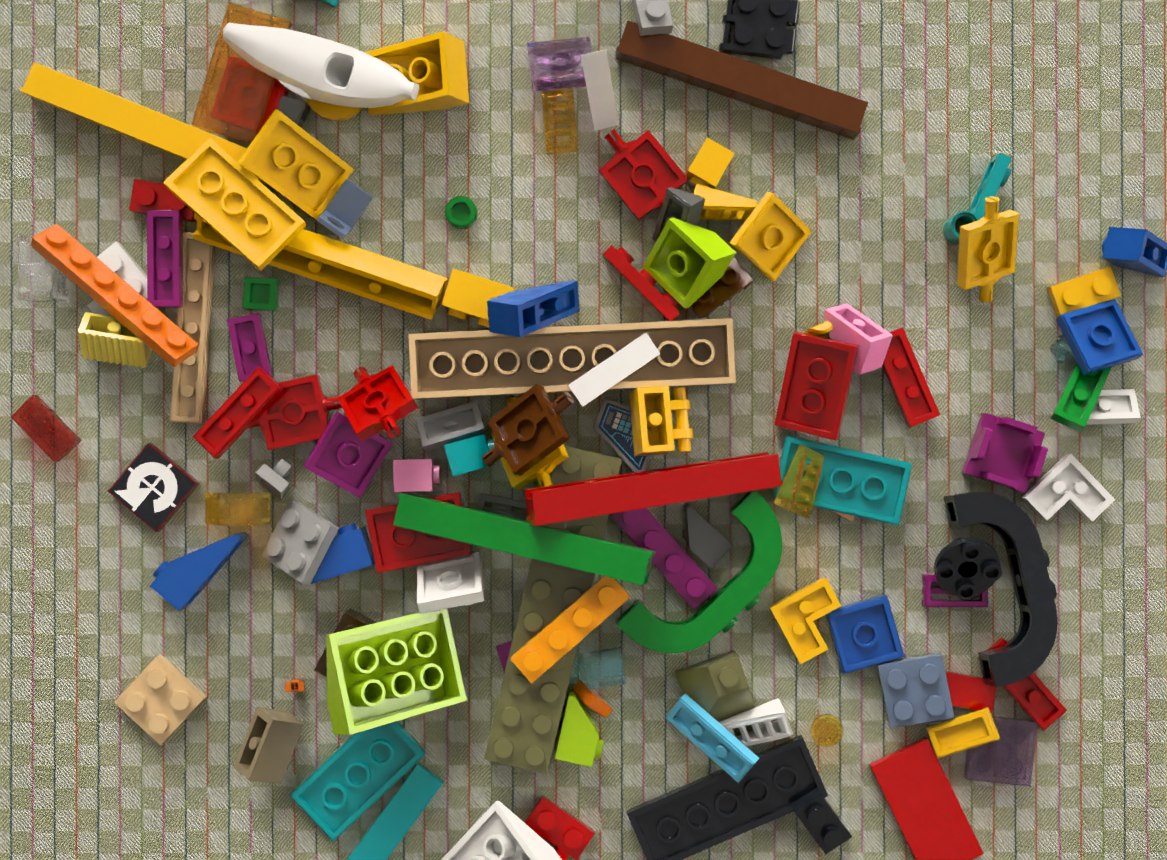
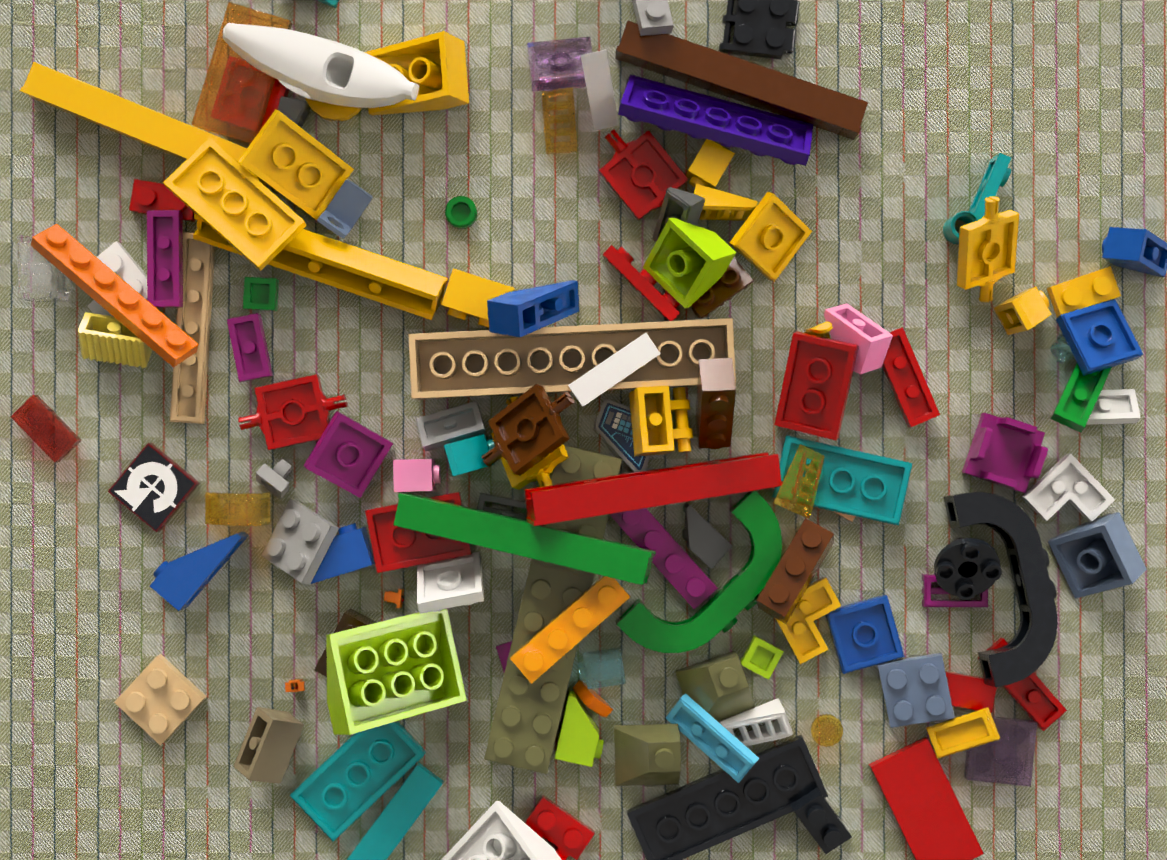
(238, 412): red tile -> none
(377, 403): red plate -> none
(395, 597): none -> orange piece
(647, 754): none -> olive slope
(715, 403): none -> reddish brown brick
(716, 120): none -> dark purple plate
(761, 657): none -> lime plate
(795, 570): none -> reddish brown brick
(1023, 311): none -> yellow slope
(1098, 556): none -> sand blue slope

